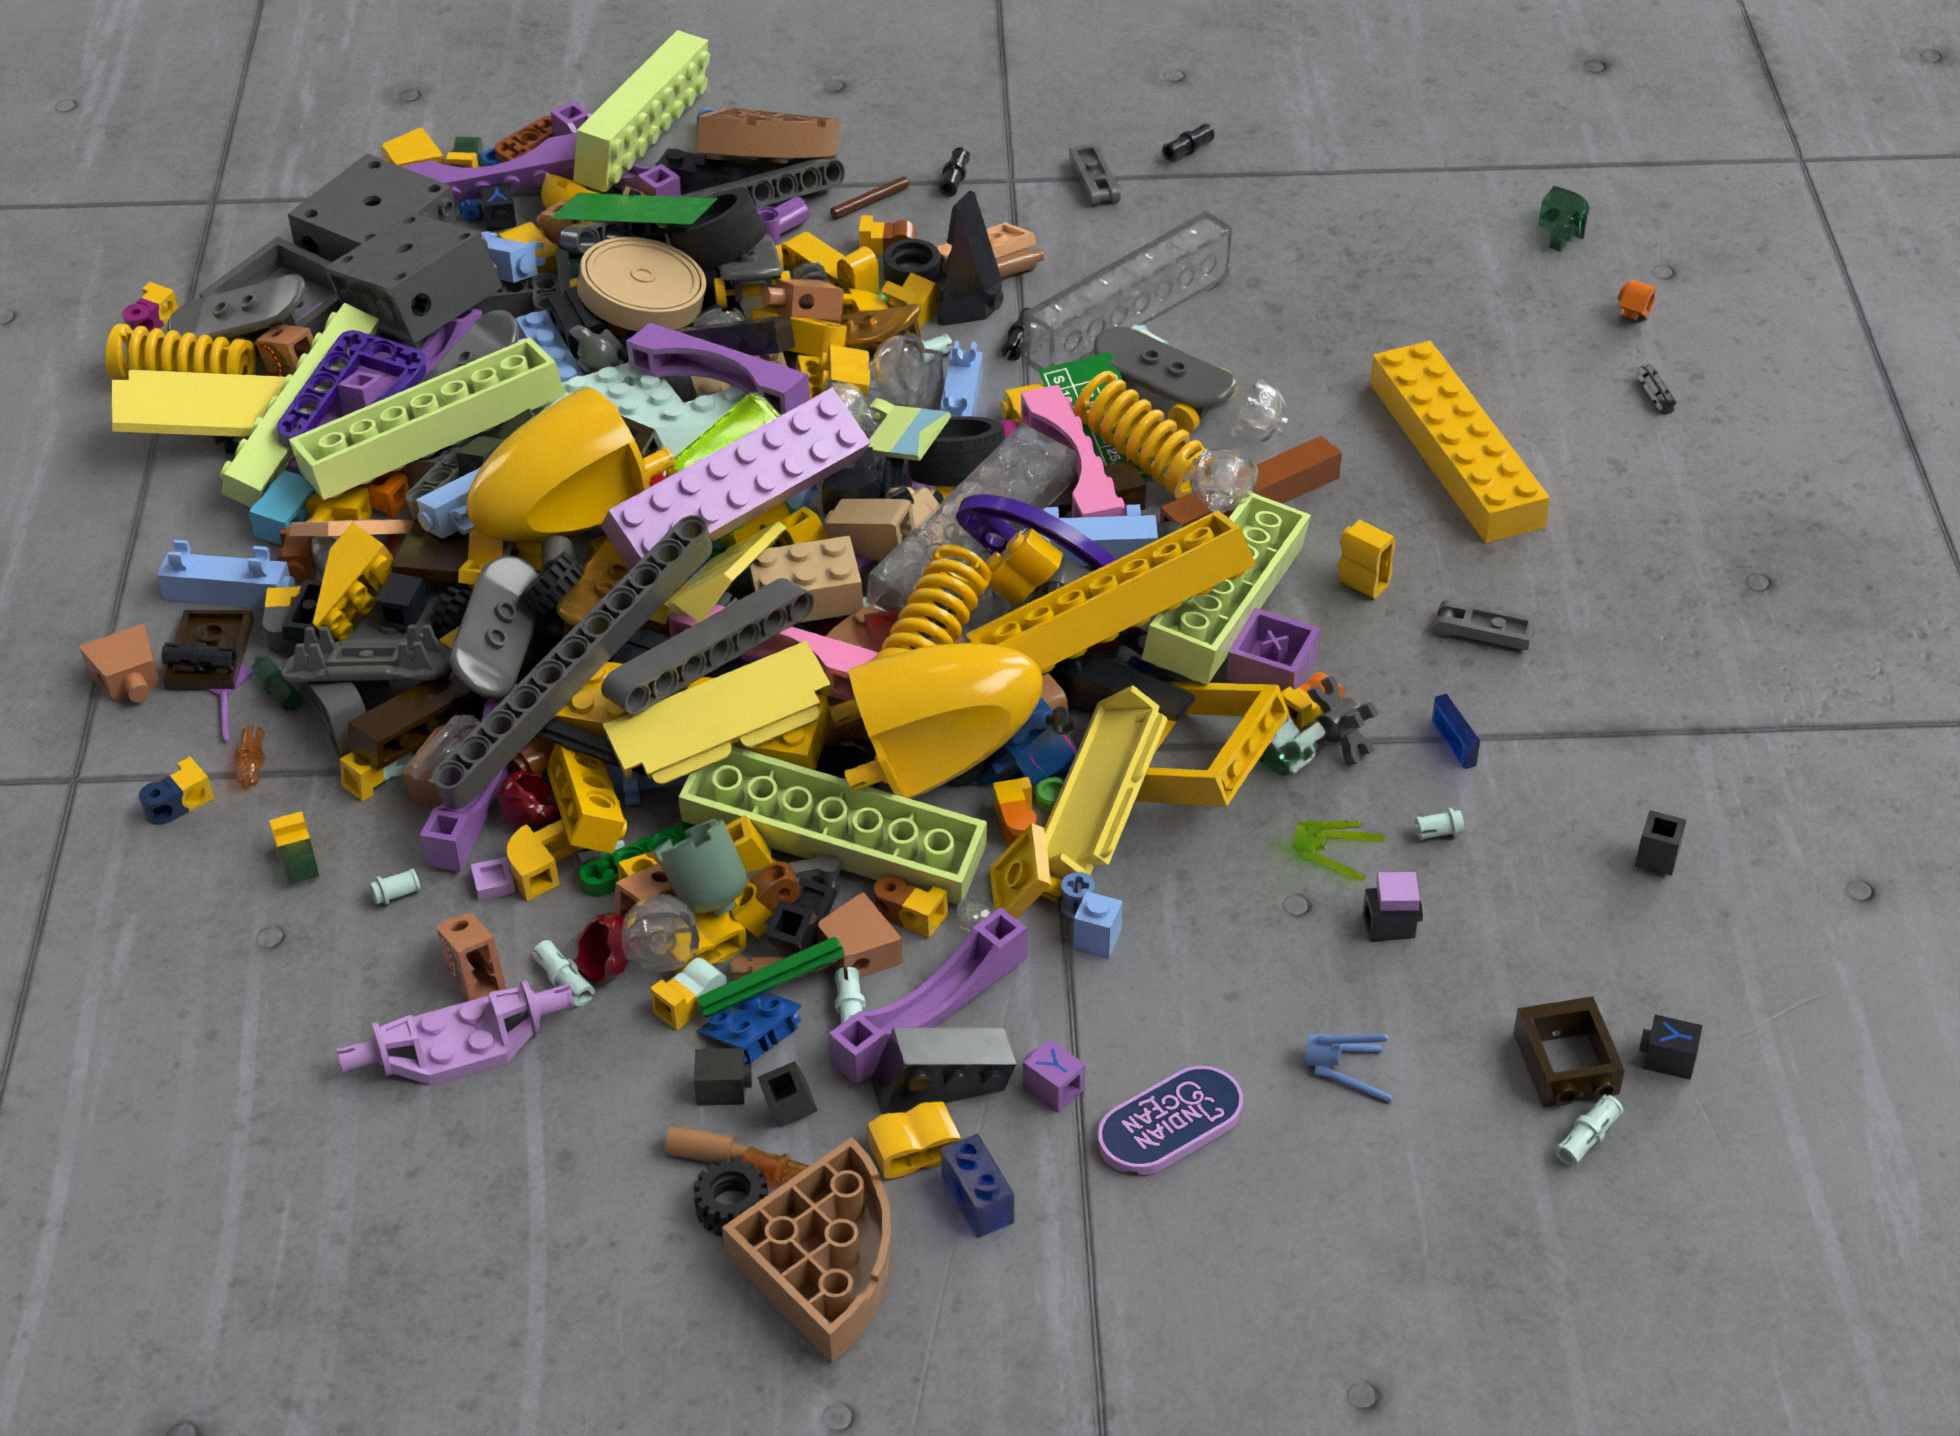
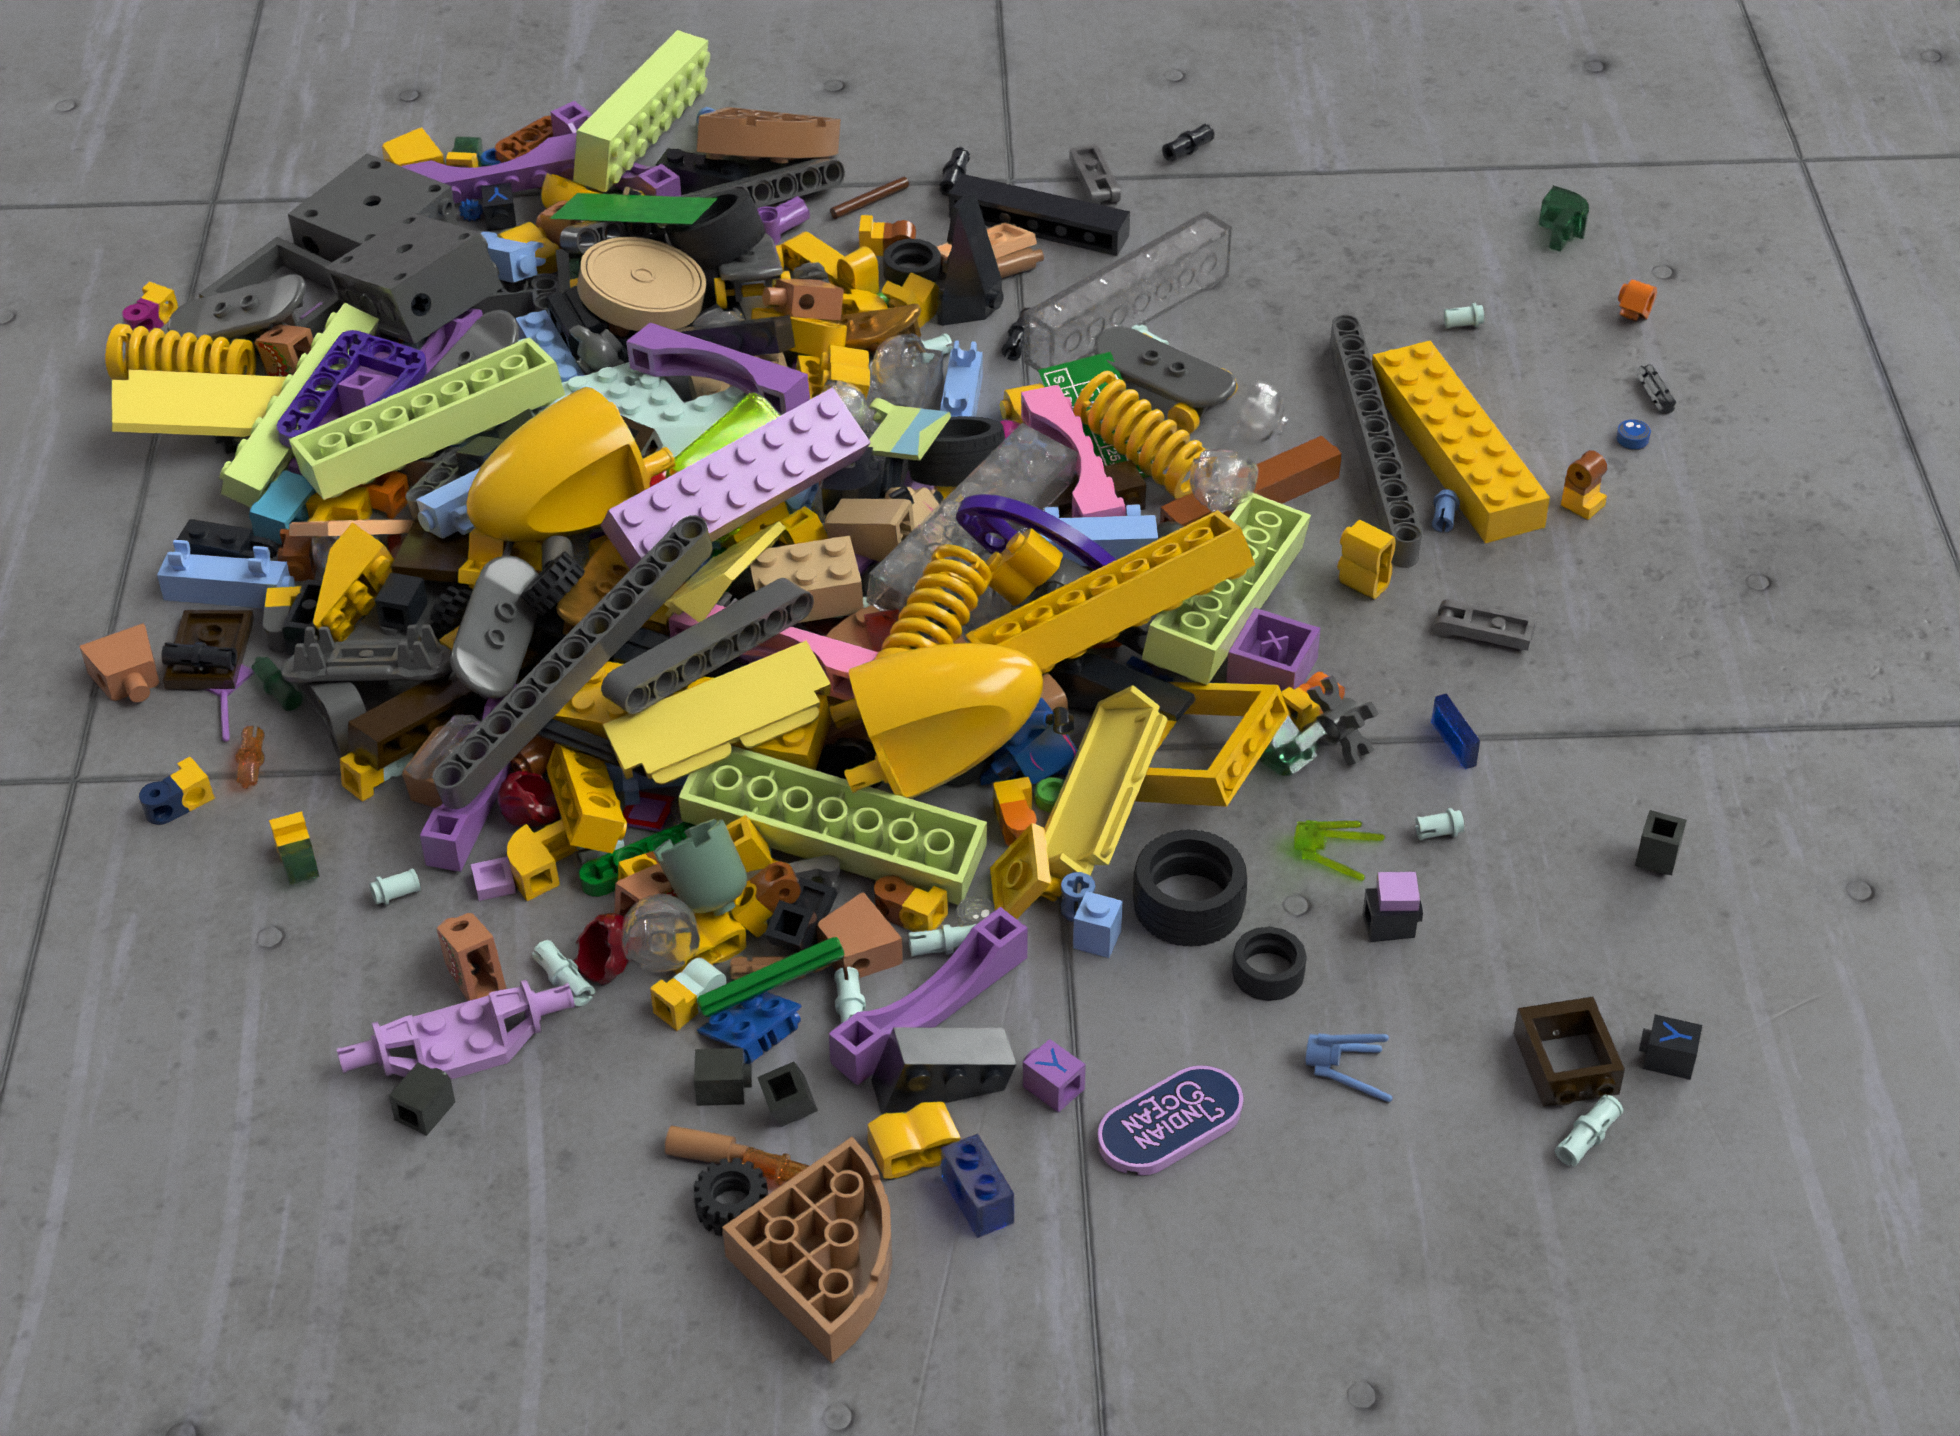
(223, 540): none -> black hinge
(422, 1098): none -> pearl dark grey brick
(650, 813): none -> piece
(937, 940): none -> light aqua pin
(1047, 214): none -> black brick
(1183, 920): none -> black tyre
(1264, 985): none -> black tyre
(1375, 439): none -> dark grey beam
(1445, 505): none -> medium blue pin
(1464, 316): none -> light aqua pin
(1583, 485): none -> leg
(1633, 434): none -> blue tile

